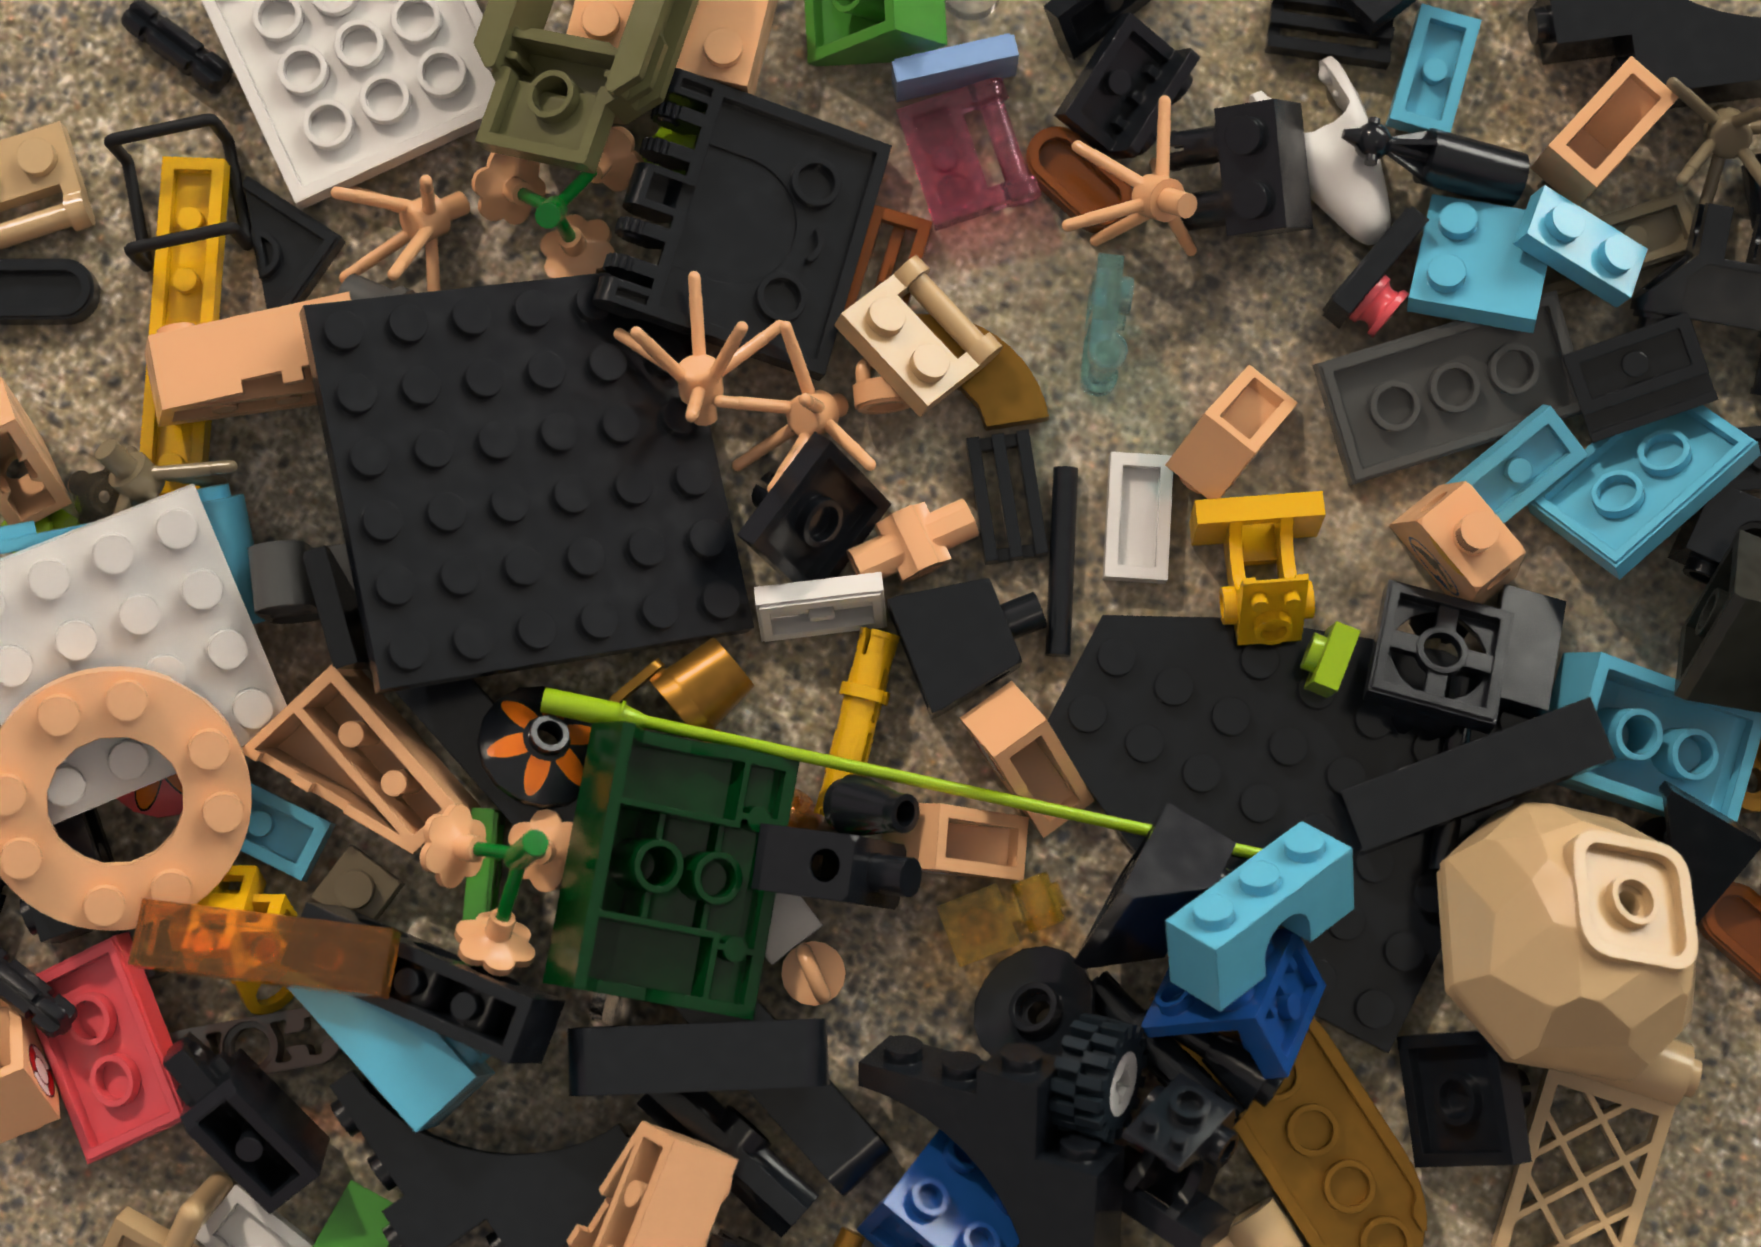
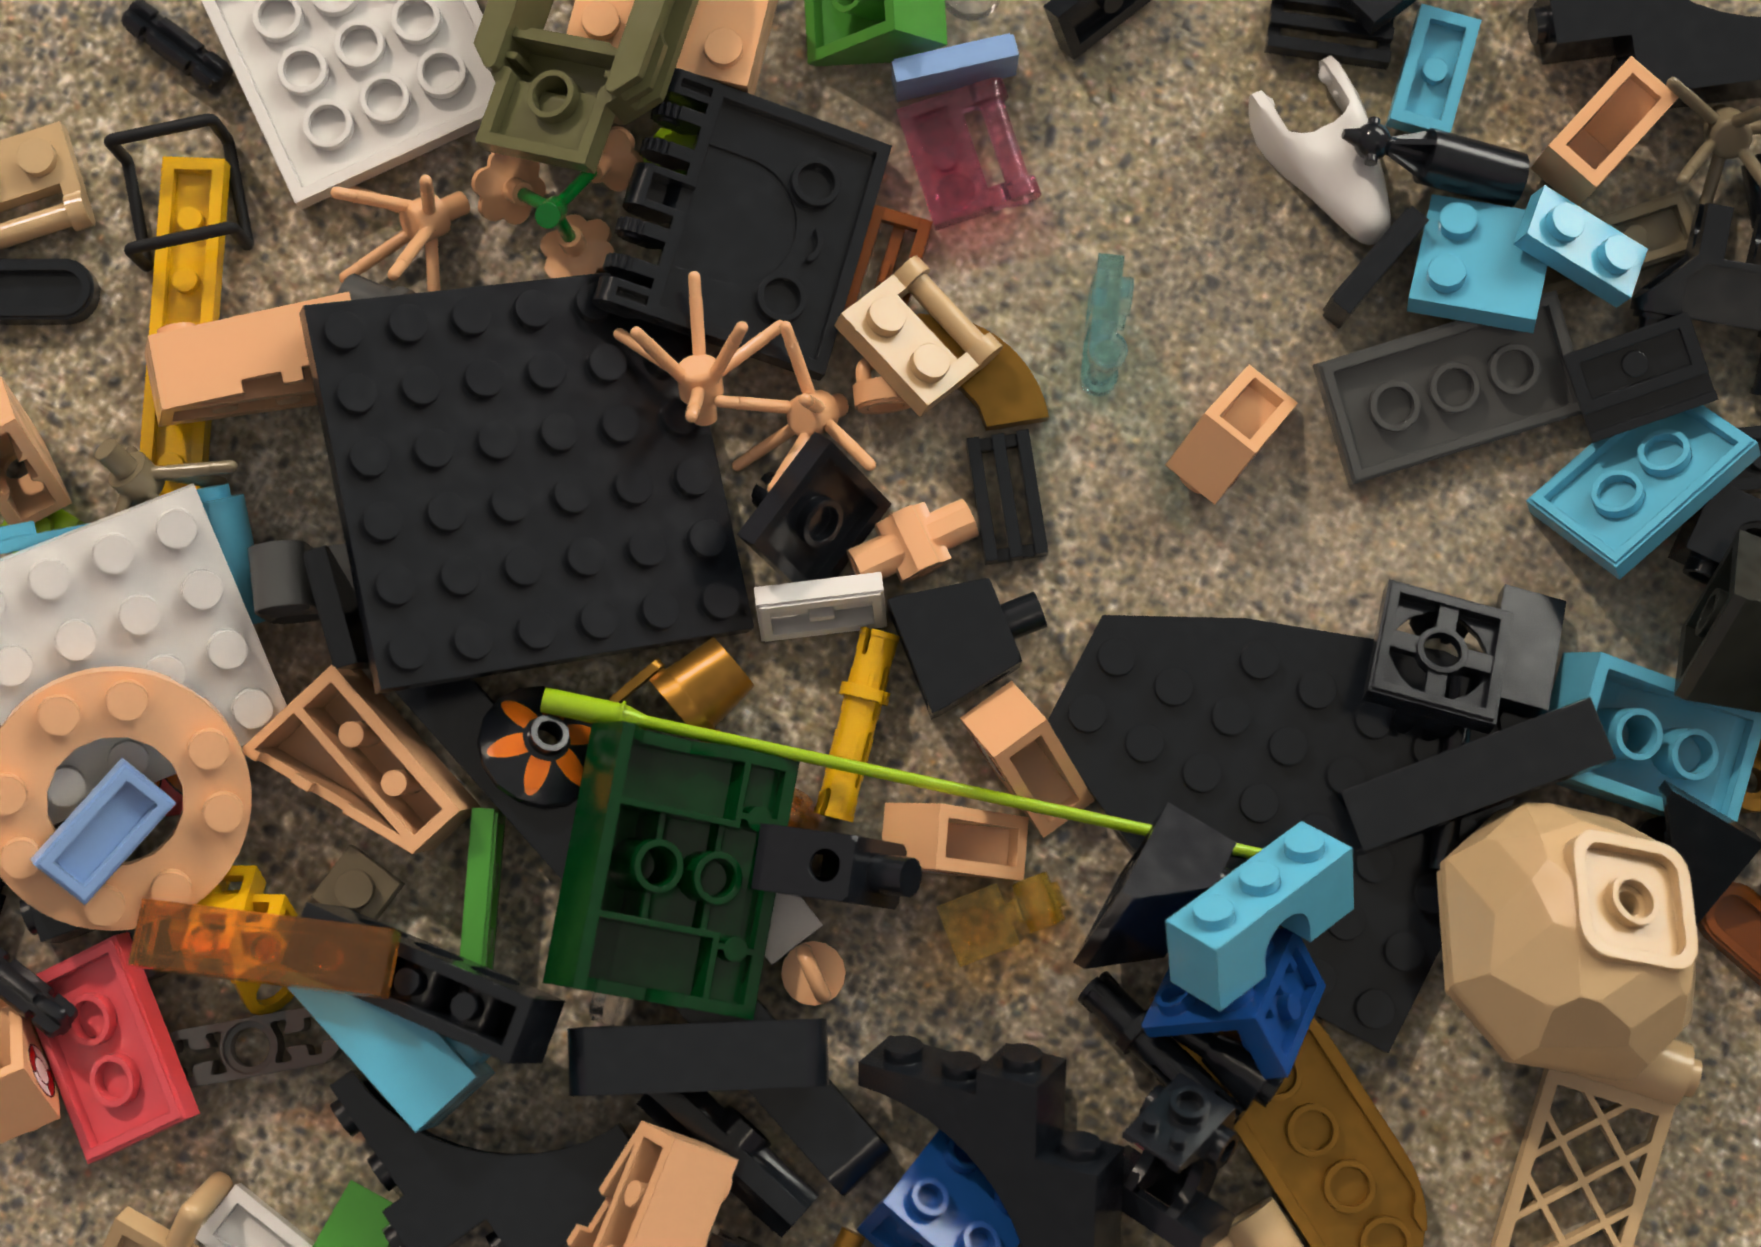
(86, 492): clear smoke plate -> none
(103, 831): none -> light blue tile
(246, 1122): black hinge -> none
(285, 834): medium azure plate -> none
(288, 246): black tile -> none
(536, 852): light nougat plant -> none
(868, 808): black cone -> none
(1023, 988): black dish -> none
(1061, 561): black bar -> none
(1070, 178): dark orange tile -> none
(1098, 1077): black wheel -> none
(1120, 89): black bracket -> none
(1138, 518): white tile -> none
(1153, 195): light nougat plant -> none
(1260, 169): black brick -> none
(1261, 533): yellow tile -> none
(1328, 658): lime plate -> none
(1379, 305): coral bush -> none
(1460, 542): light nougat torso -> none
(1463, 1101): black tile -> none
(1523, 462): medium azure plate -> none

